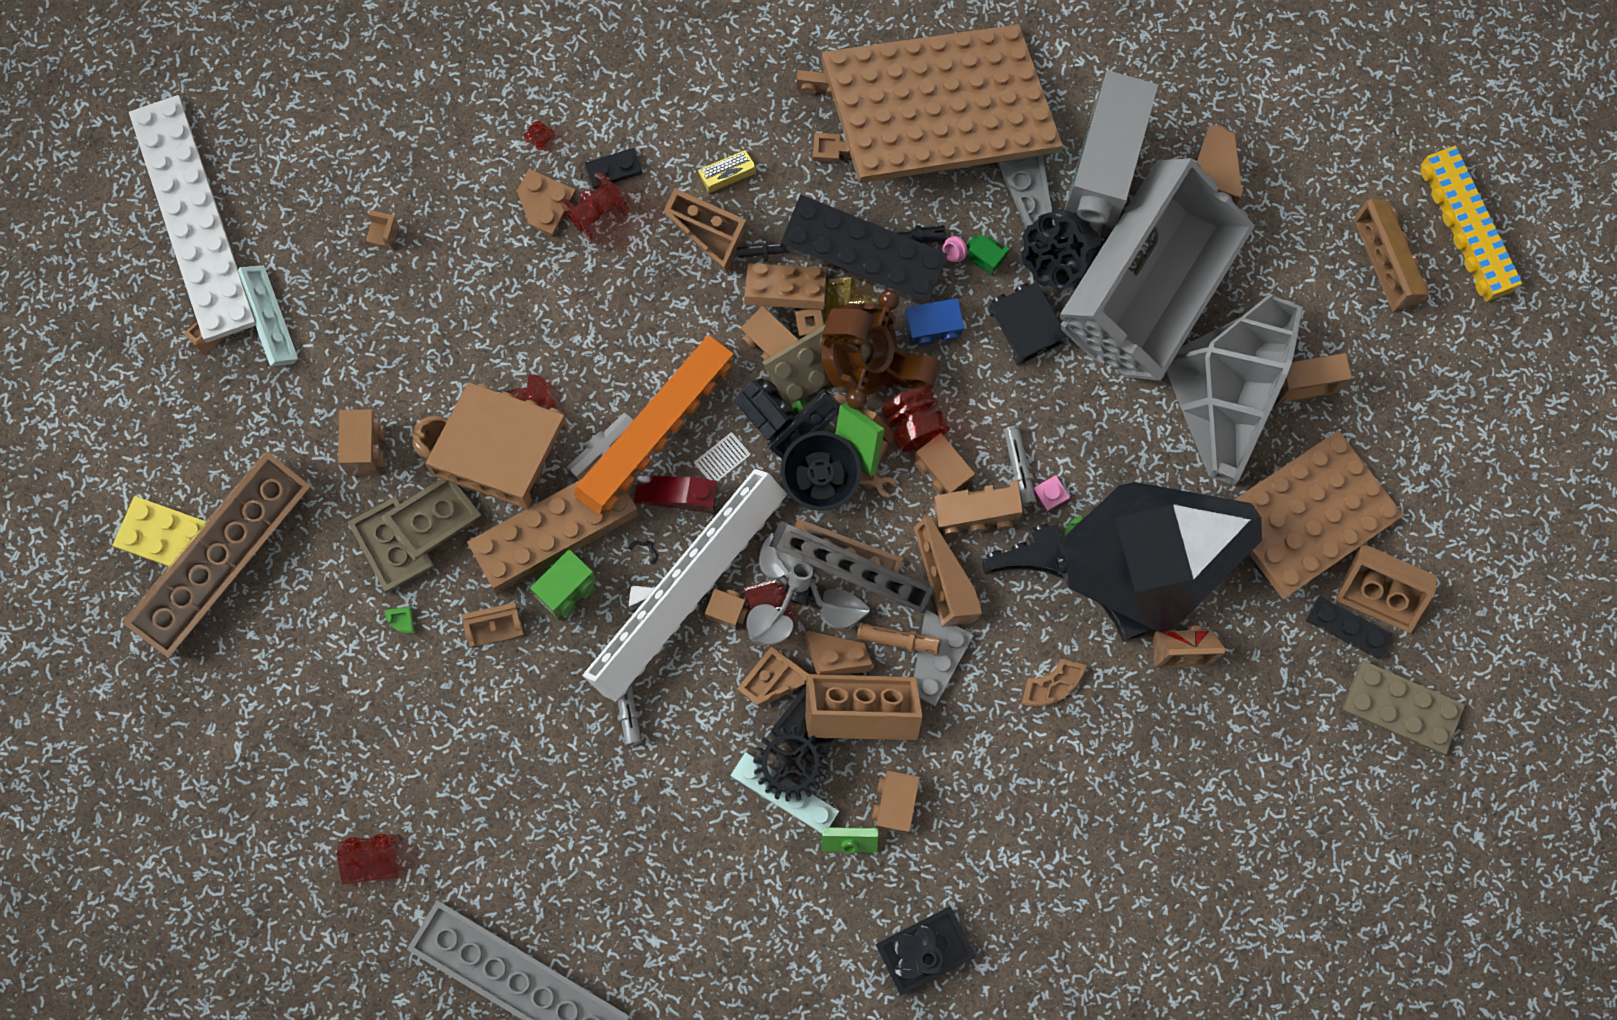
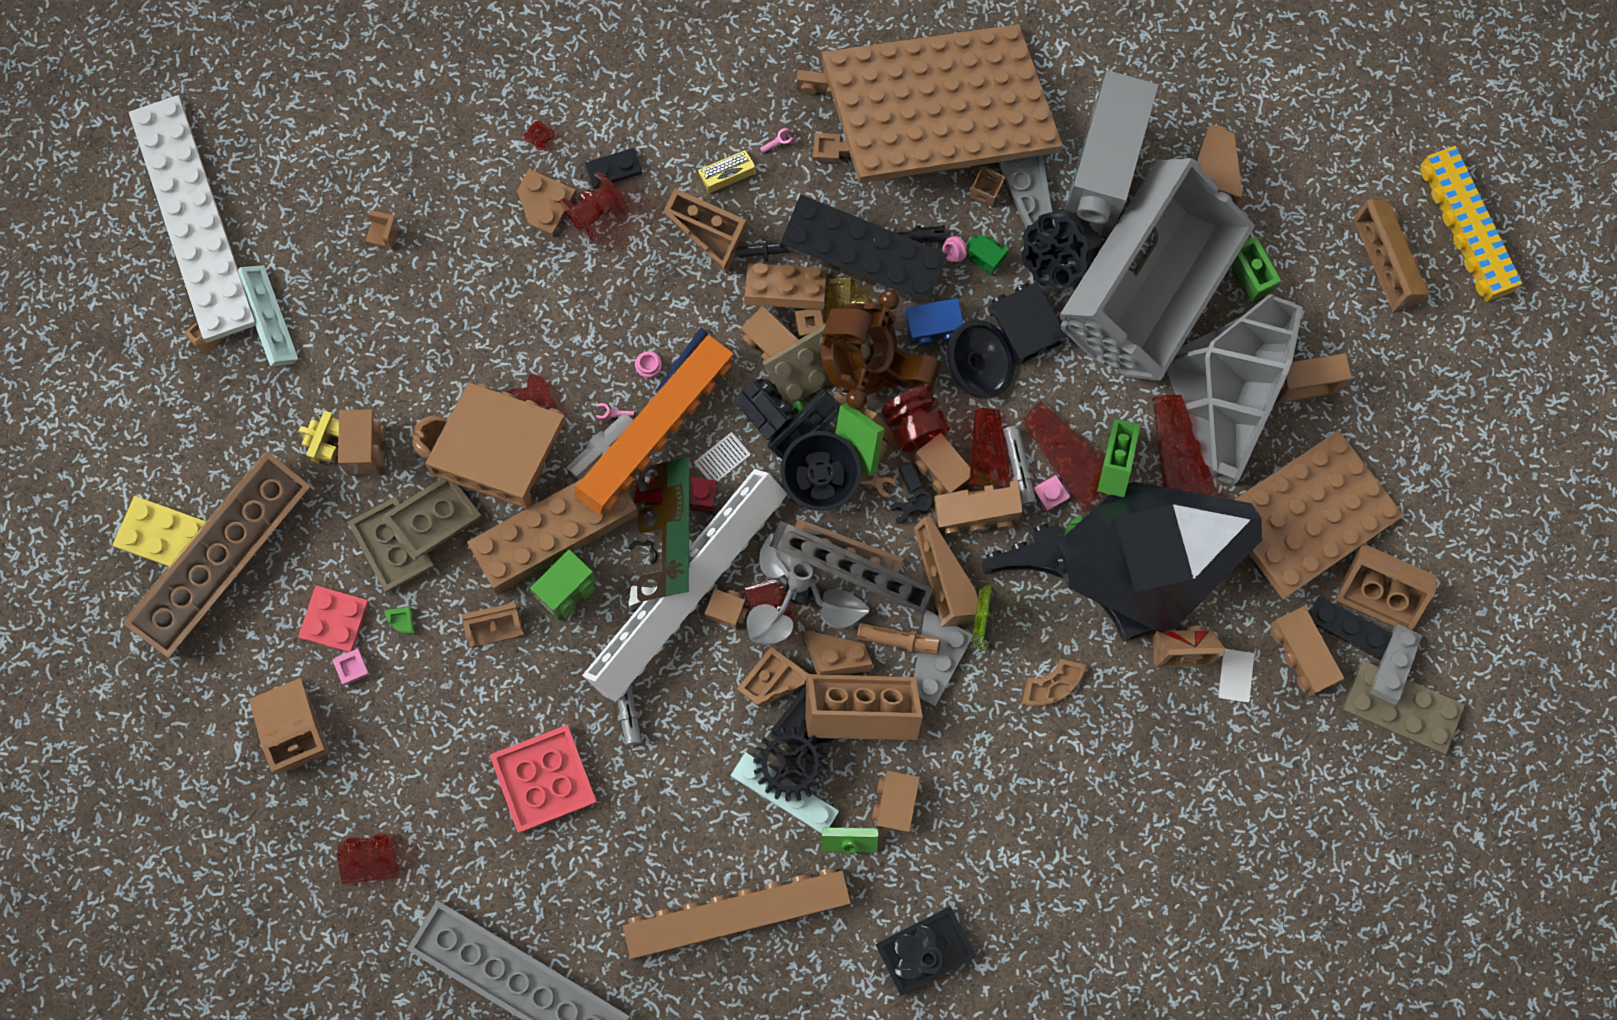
(288, 727): none -> medium nougat slope
(317, 437): none -> light yellow hips
(333, 619): none -> coral plate
(350, 667): none -> bright pink plate
(543, 779): none -> coral plate
(611, 413): none -> bright pink hand
(648, 364): none -> bright pink plate
(674, 522): none -> piece
(694, 343): none -> dark blue bar
(736, 914): none -> medium nougat brick
(779, 140): none -> bright pink hand
(921, 500): none -> black bar
(983, 180): none -> medium nougat piece
(984, 617): none -> clear neon green slope
(989, 452): none -> clear red wing
(990, 359): none -> black dish
(1067, 453): none -> clear red wing
(1119, 458): none -> bright green brick
(1178, 449): none -> clear red wing
(1236, 675): none -> white sticker
(1255, 270): none -> bright green brick
(1306, 651): none -> medium nougat brick
(1396, 664): none -> light grey plate

